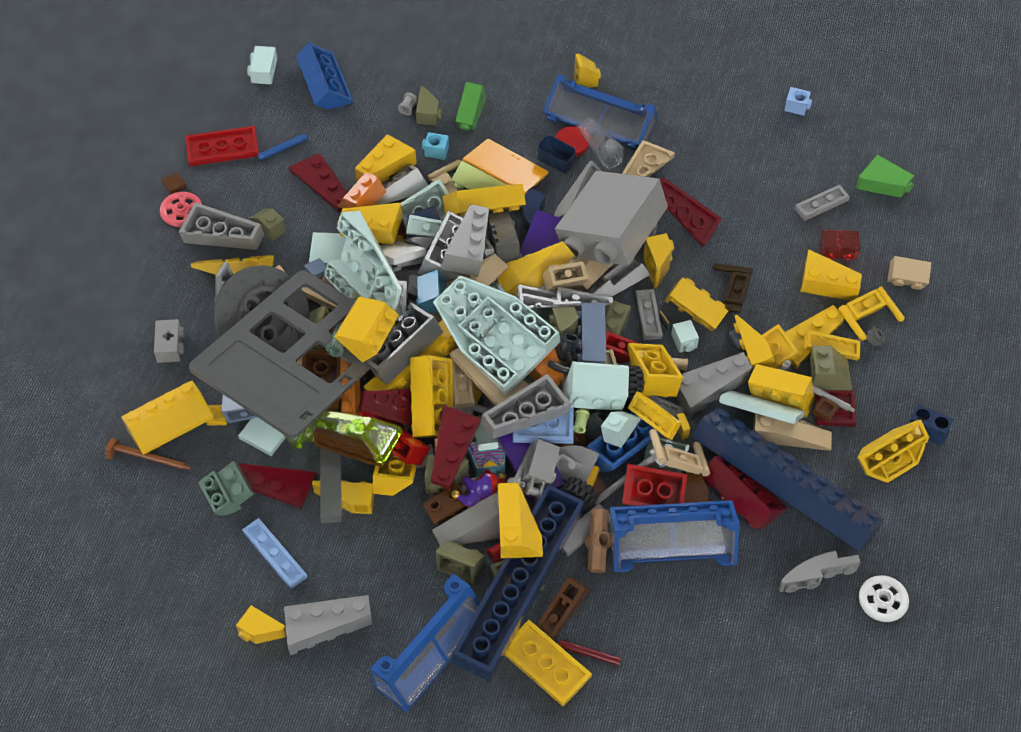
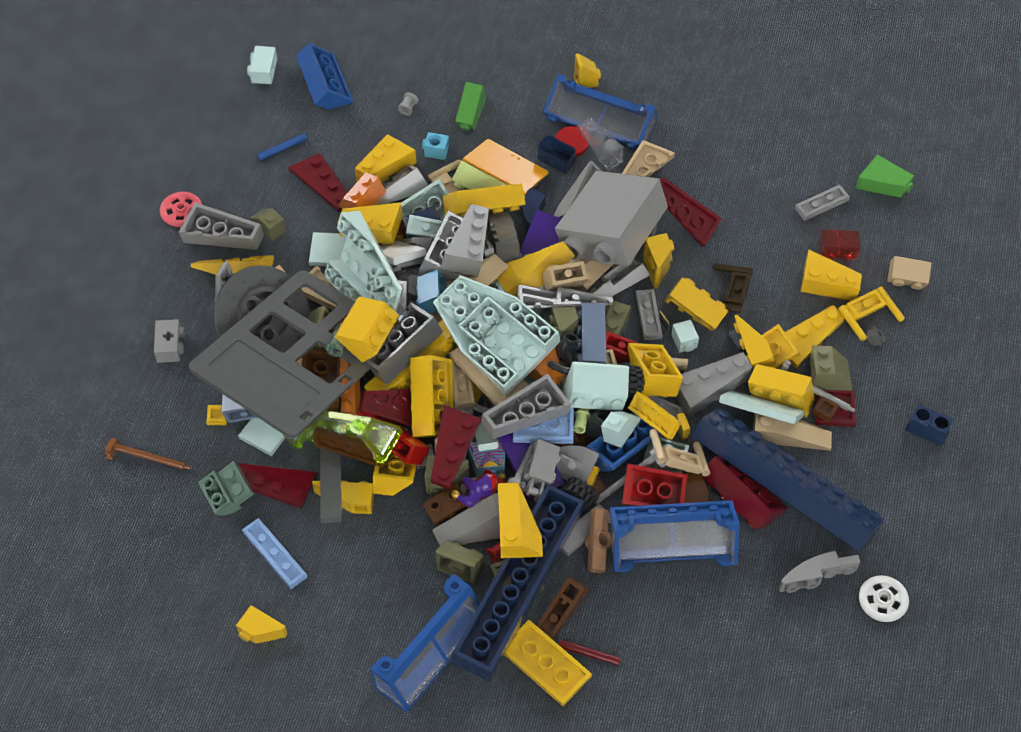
(167, 417): yellow slope -> none
(173, 183): reddish brown tile -> none
(221, 146): red tile -> none
(316, 268): sand blue tile -> none
(324, 621): light grey wedge -> none
(427, 108): olive slope -> none
(798, 101): light blue brick -> none
(847, 347): yellow plate -> none
(894, 452): yellow wedge -> none

